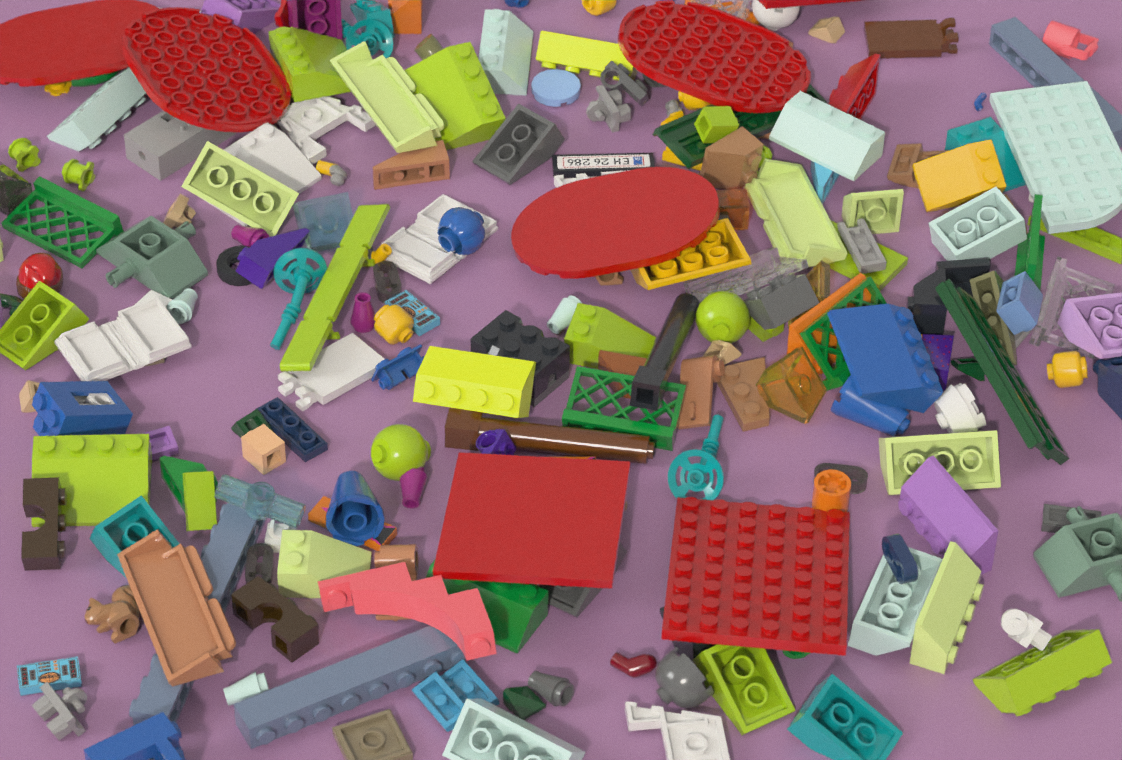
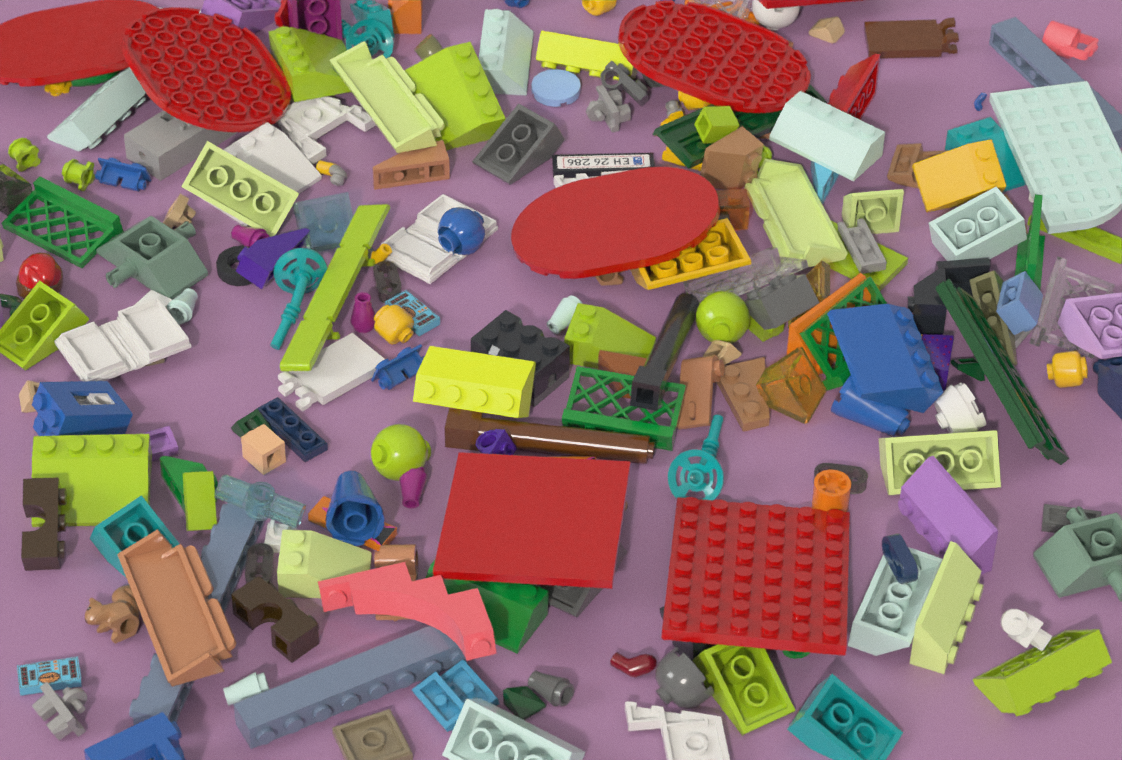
(134, 175): none -> blue hinge

